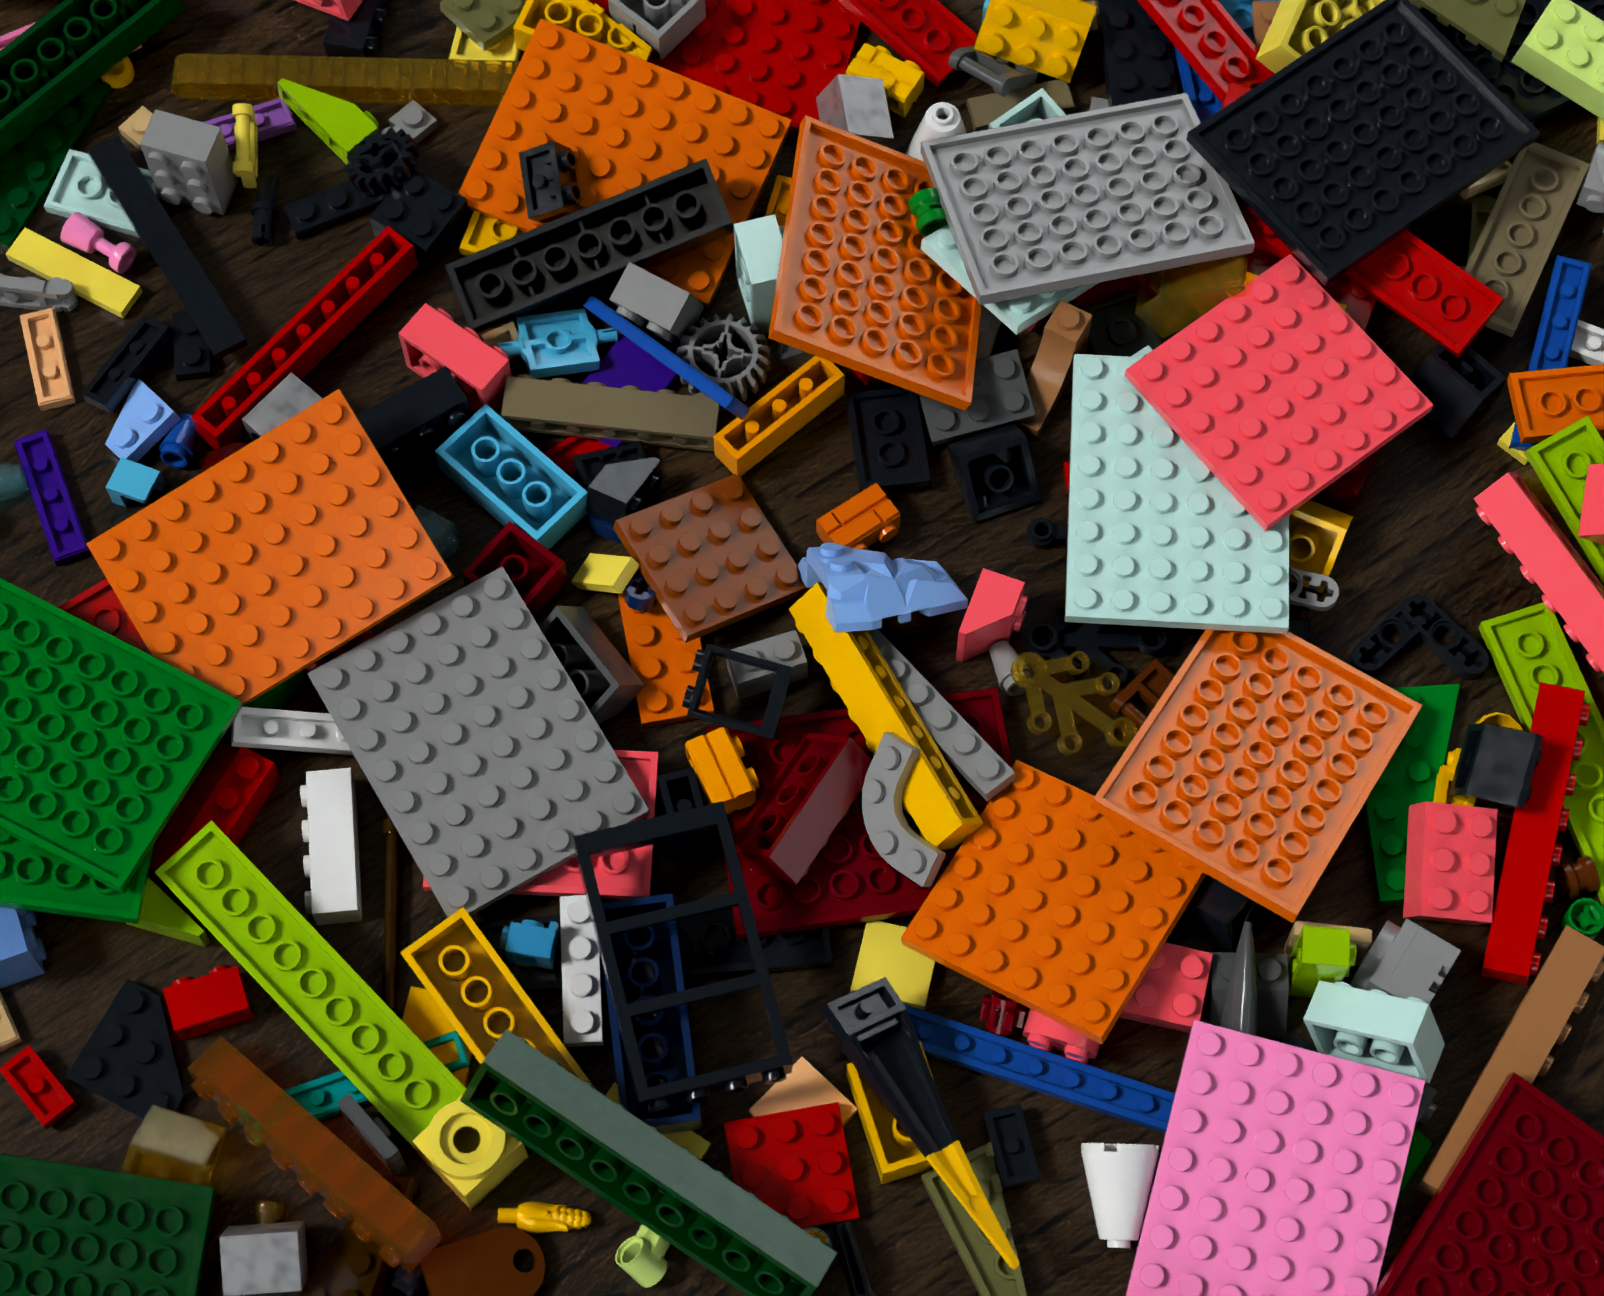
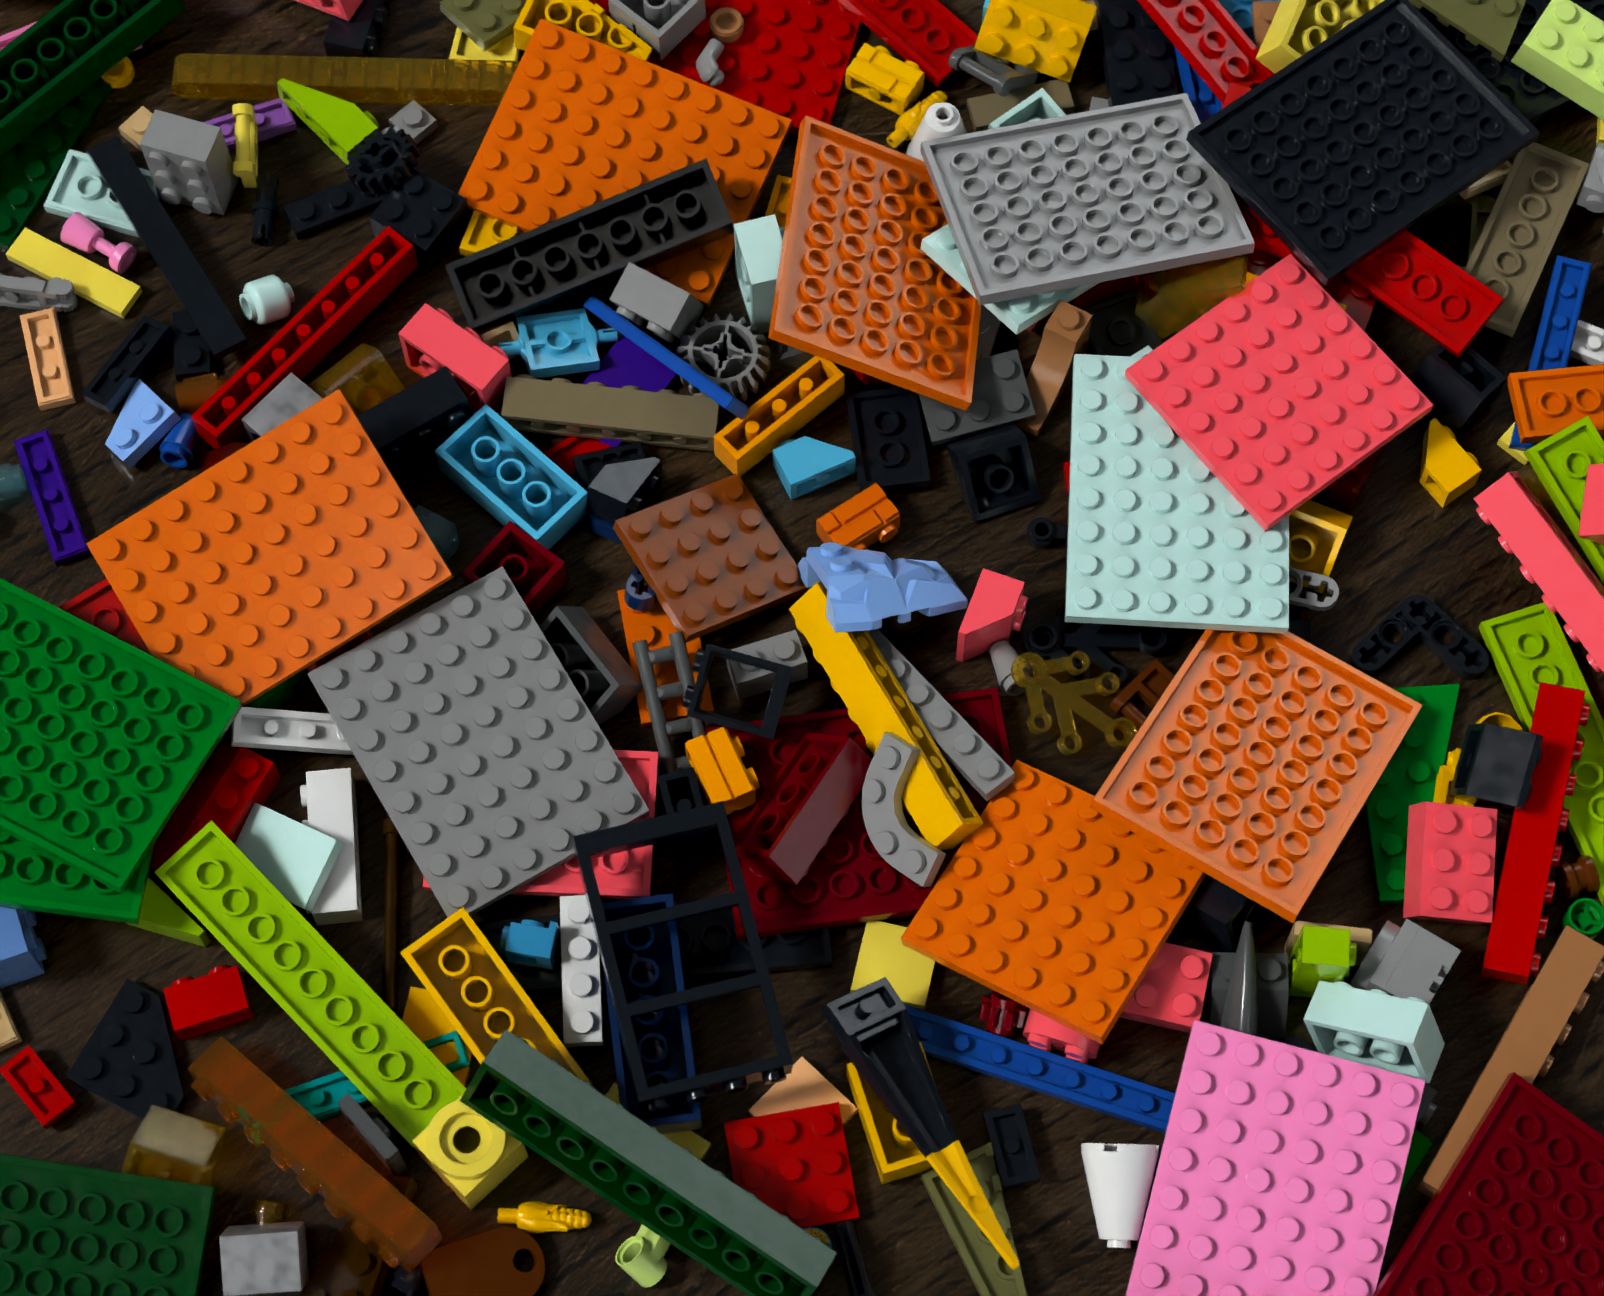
(133, 482): medium azure panel -> none
(197, 390): none -> clear orange brick
(266, 299): none -> light aqua head
(288, 854): none -> light aqua tile
(361, 377): none -> clear yellow slope
(550, 181): black bracket -> none
(605, 573): light yellow tile -> none
(655, 694): none -> dark grey bar
(707, 65): none -> light grey arm
(726, 25): none -> medium nougat tile
(810, 464): none -> medium azure slope
(857, 107): flat silver piece -> none
(911, 119): none -> yellow piece
(928, 210): green wheel -> none
(1445, 465): none -> yellow slope

